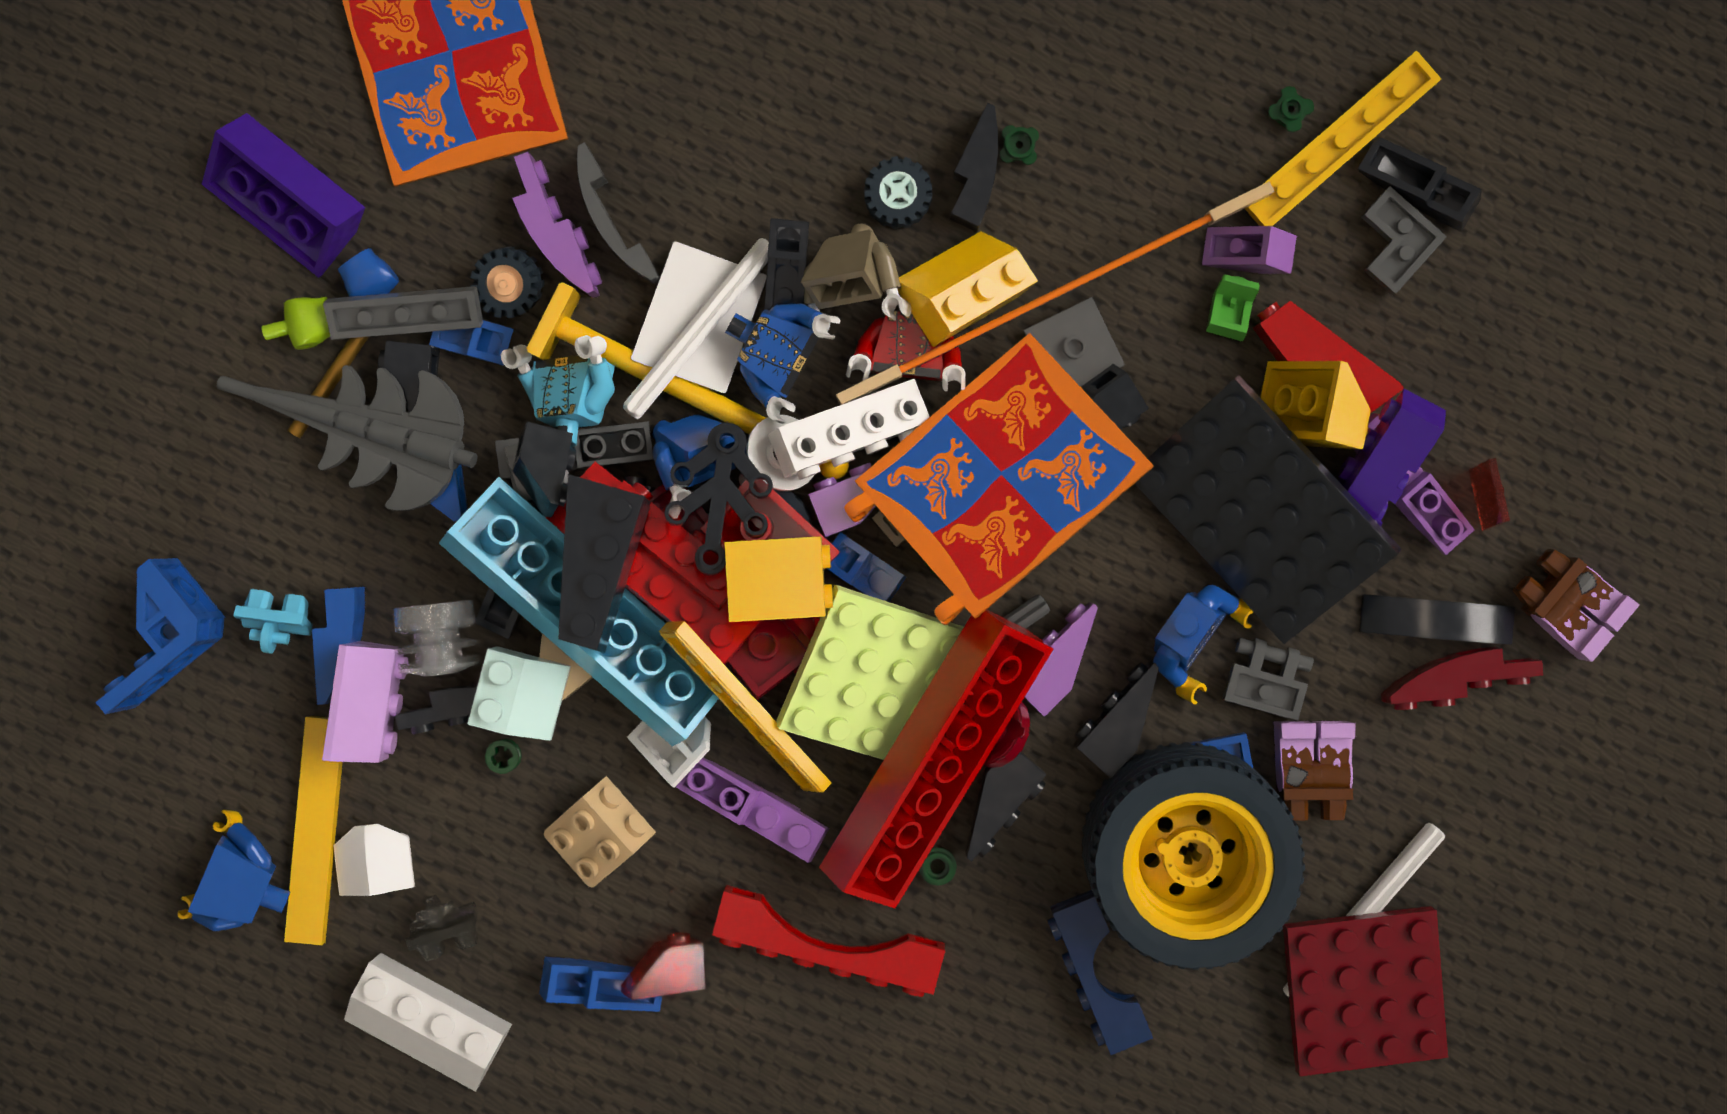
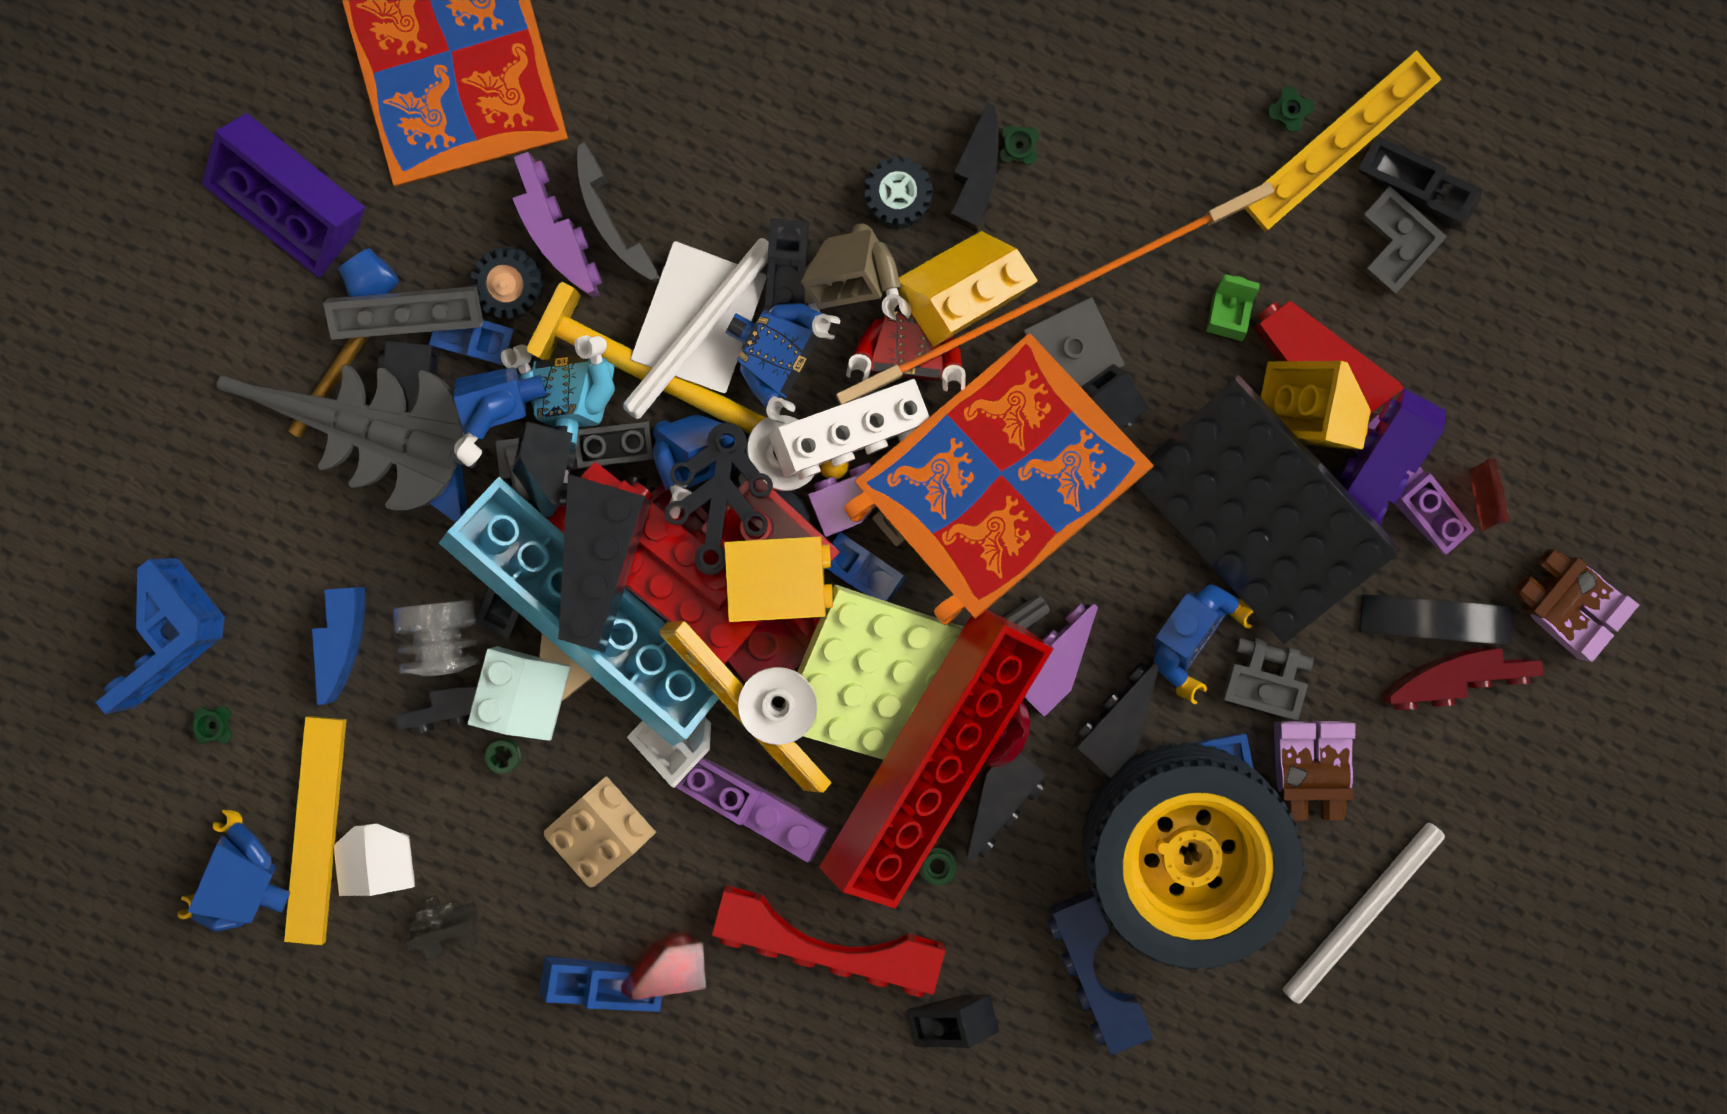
(202, 728): none -> dark green plate
(258, 615): medium azure hips -> none
(303, 322): lime piece -> none
(364, 703): lavender slope -> none
(426, 1021): white slope -> none
(490, 401): none -> blue torso
(773, 723): none -> white dish
(953, 1022): none -> black slope
(1250, 249): medium lavender slope -> none
(1365, 990): dark red plate -> none

